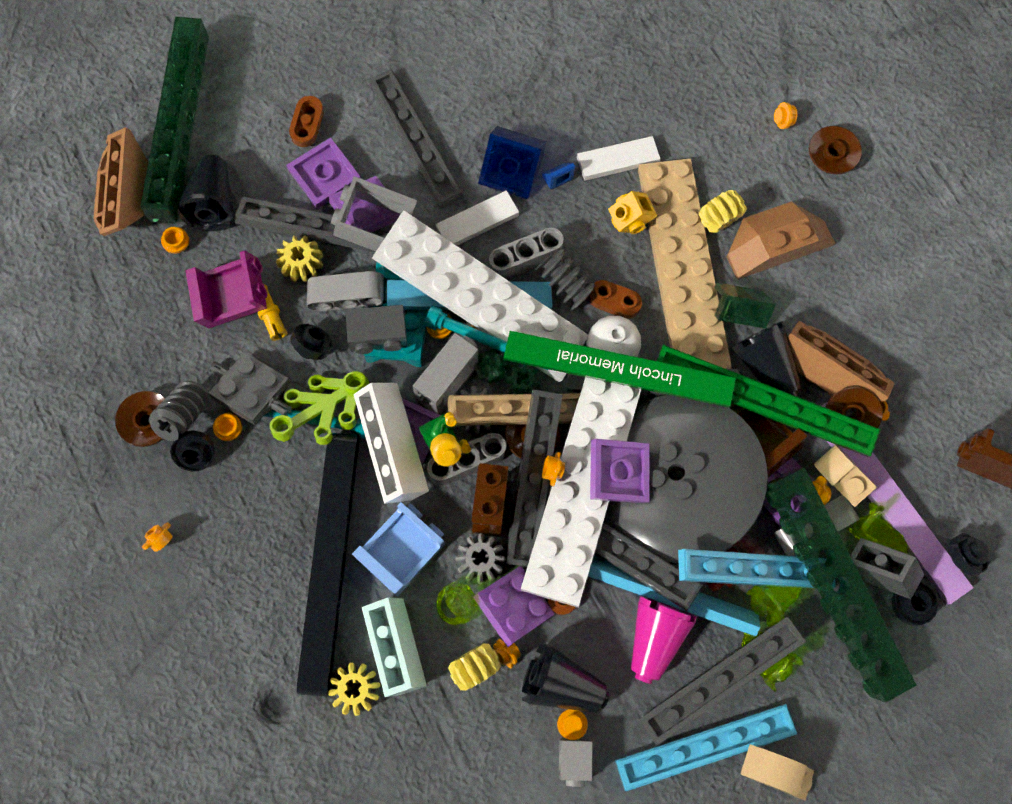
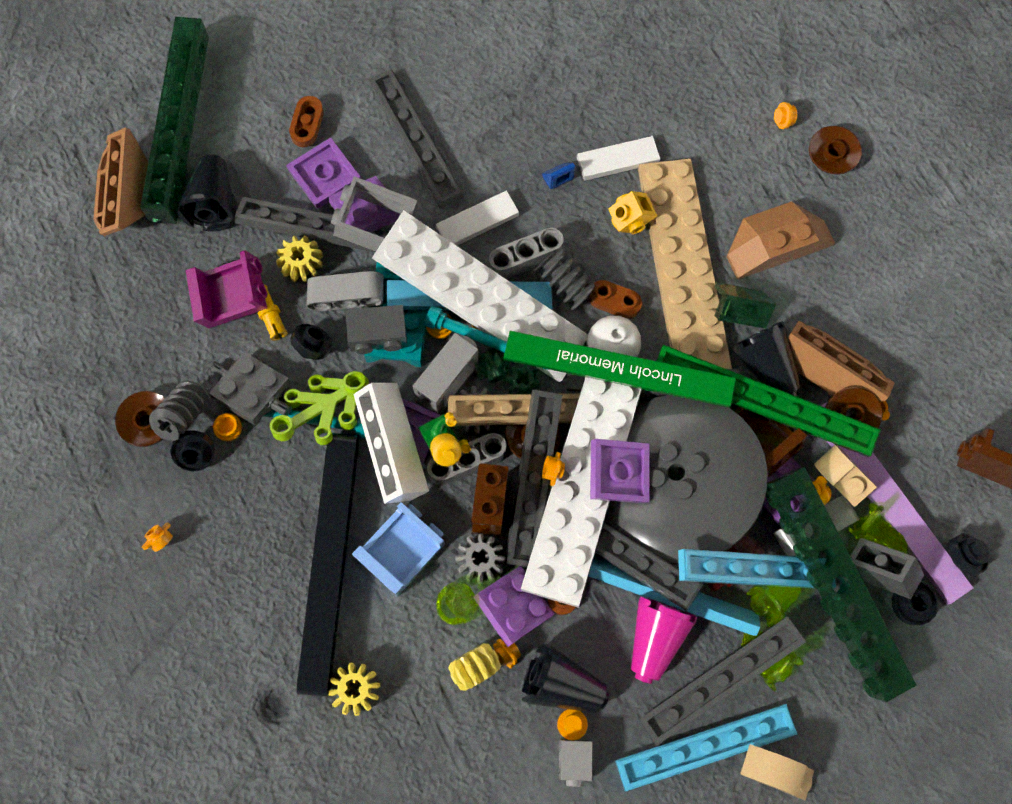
(175, 240): light orange plate -> none
(394, 646): light aqua brick -> none
(511, 162): clear blue slope -> none
(722, 211): light yellow gear -> none

